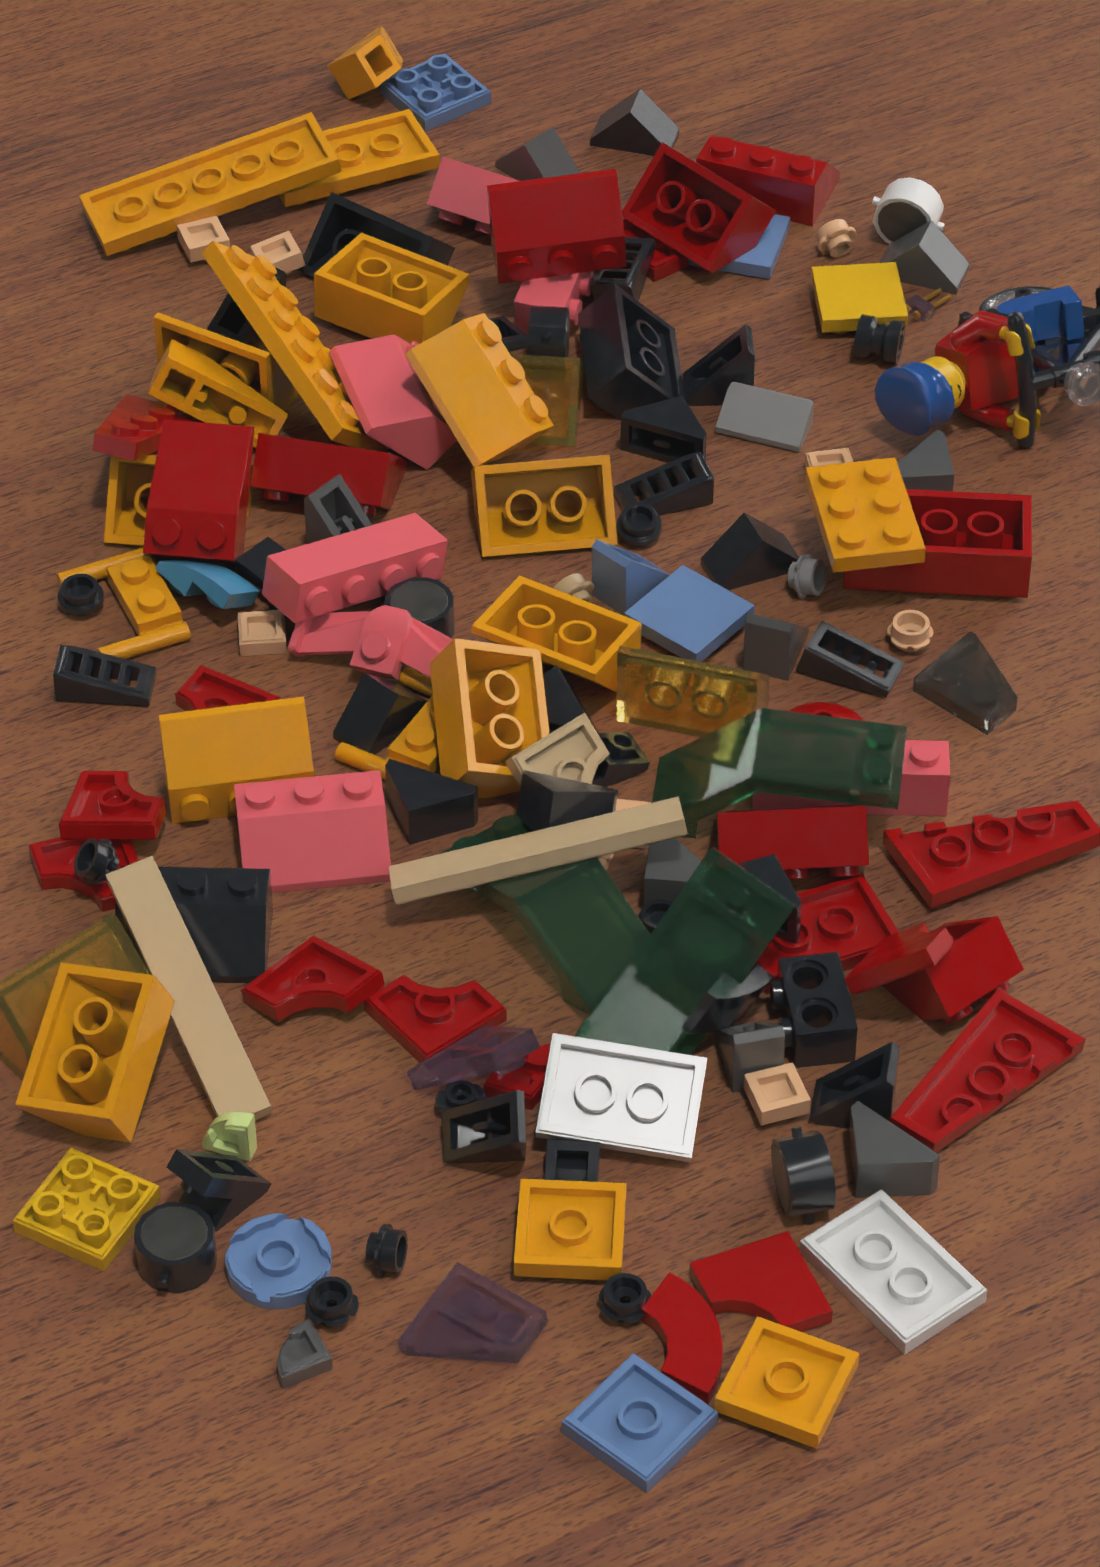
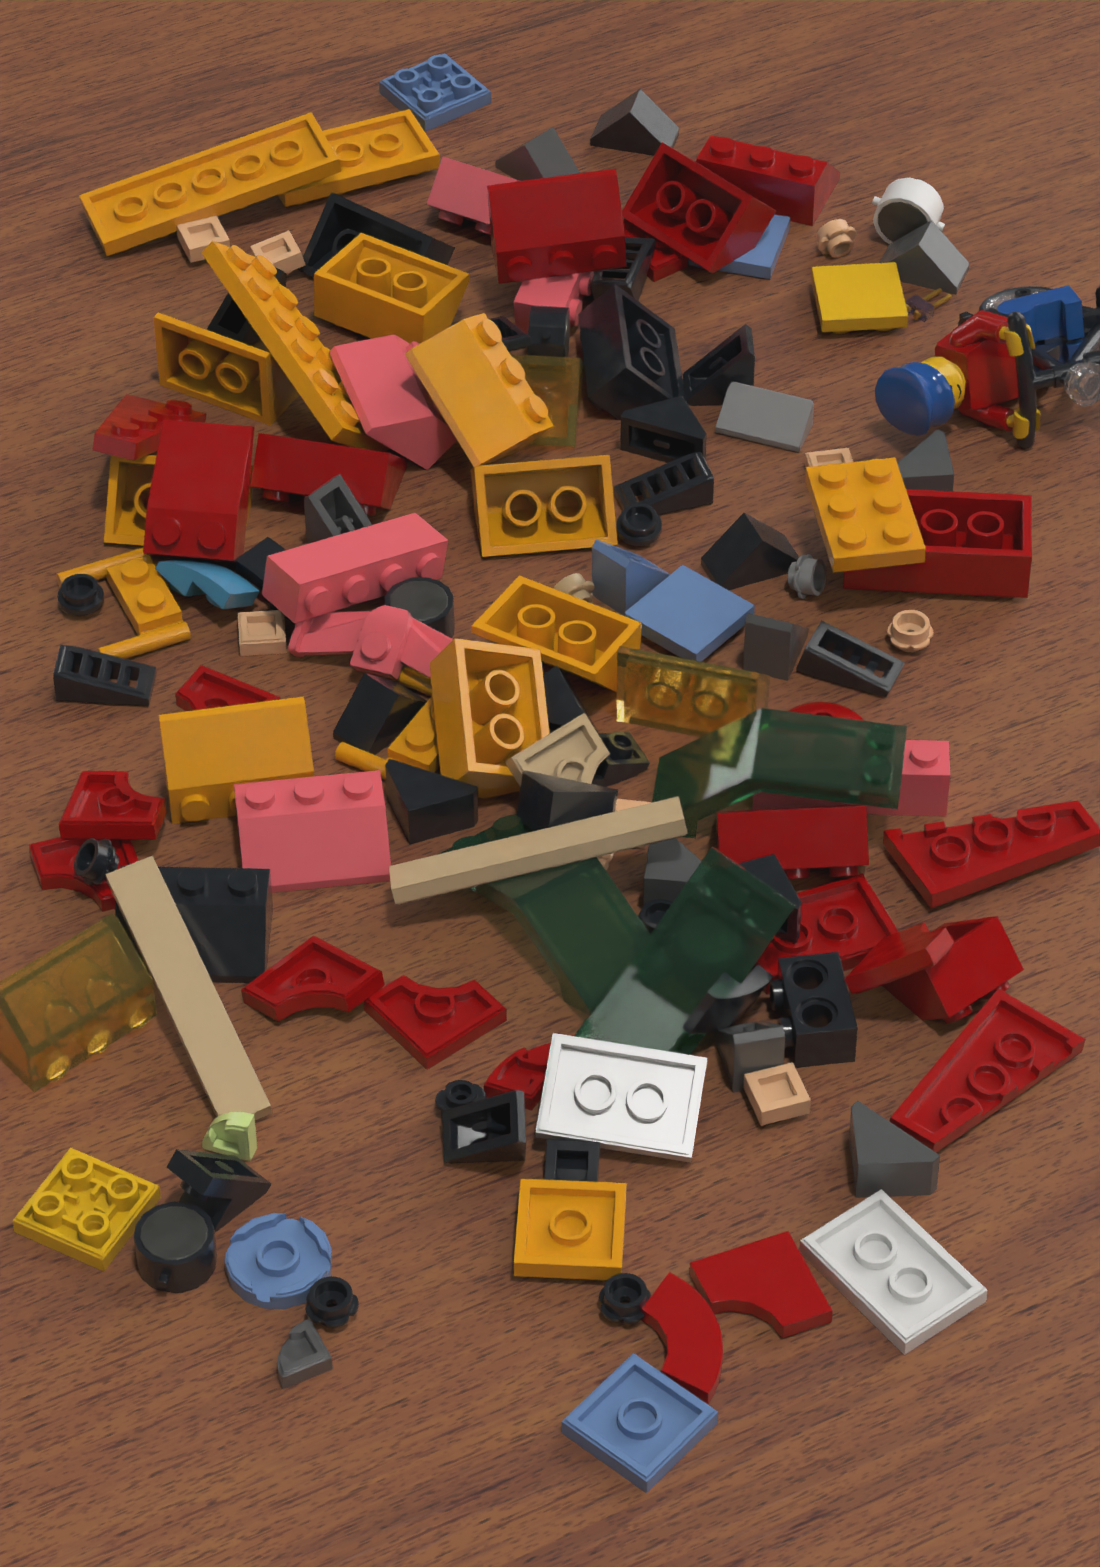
(96, 1050): light orange slope -> none
(211, 392): light orange slope -> none
(366, 64): light orange slope -> none
(387, 1249): black plate -> none
(473, 1321): wing -> none
(479, 1053): wing -> none
(786, 1382): light orange plate -> none
(803, 1174): black piece -> none
(865, 1080): black slope -> none
(882, 339): black wheel -> none
(968, 685): clear smoke wing -> none

